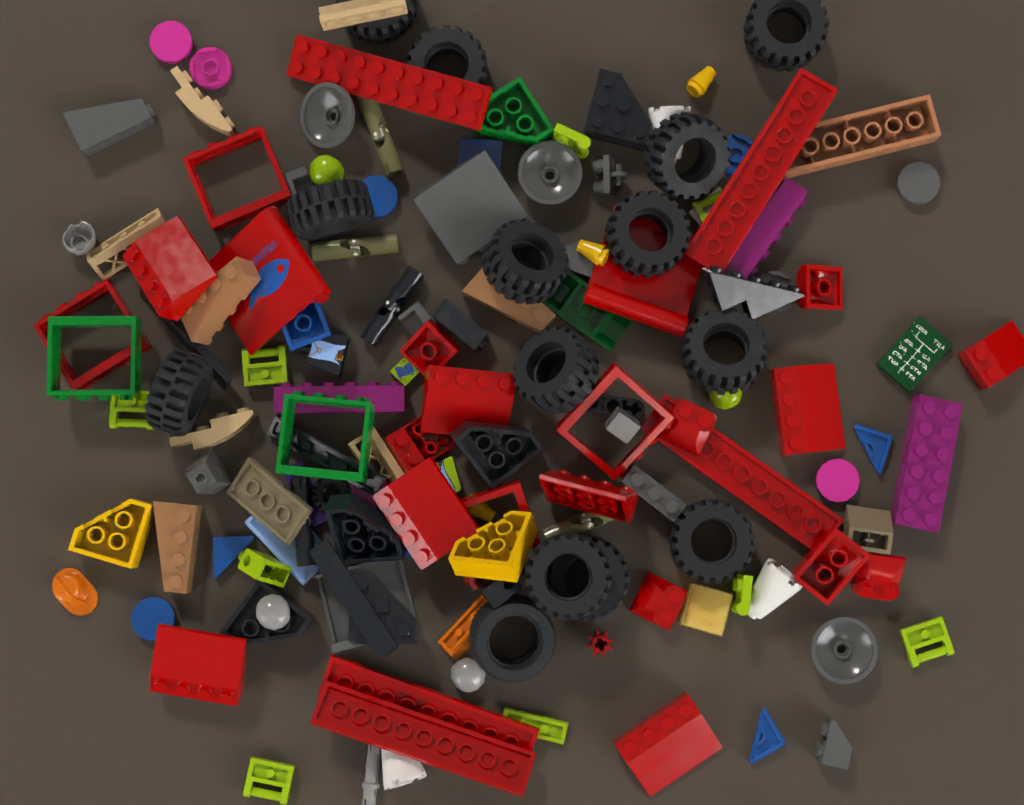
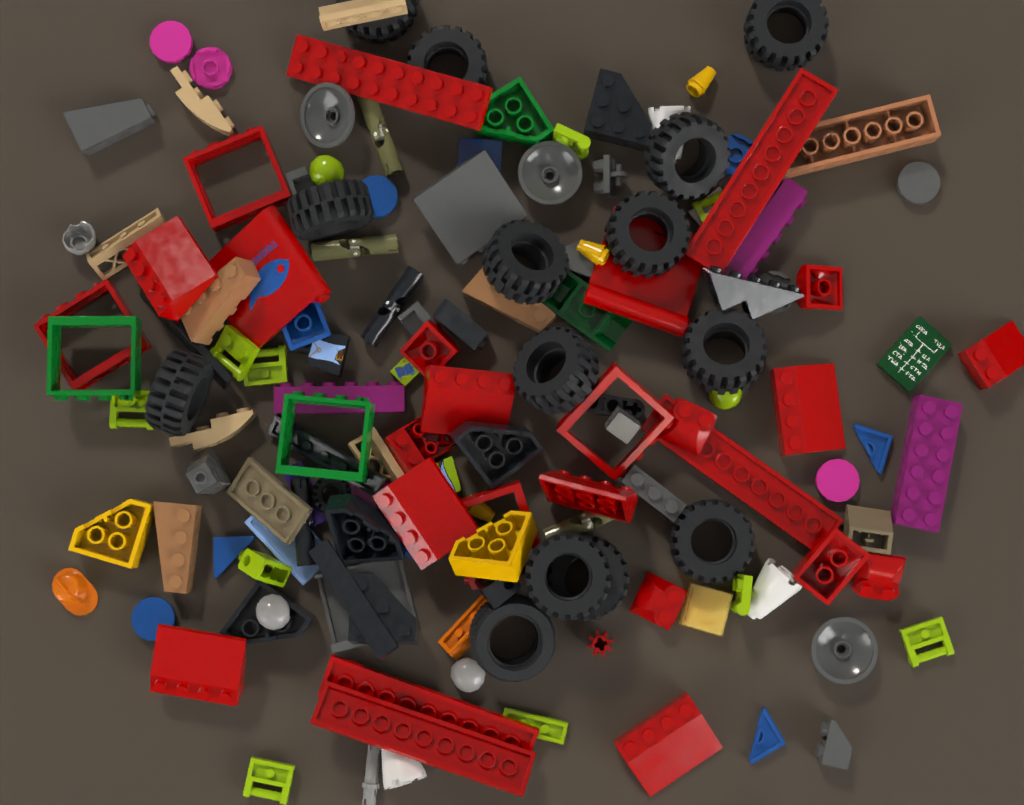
(239, 347): none -> lime plate

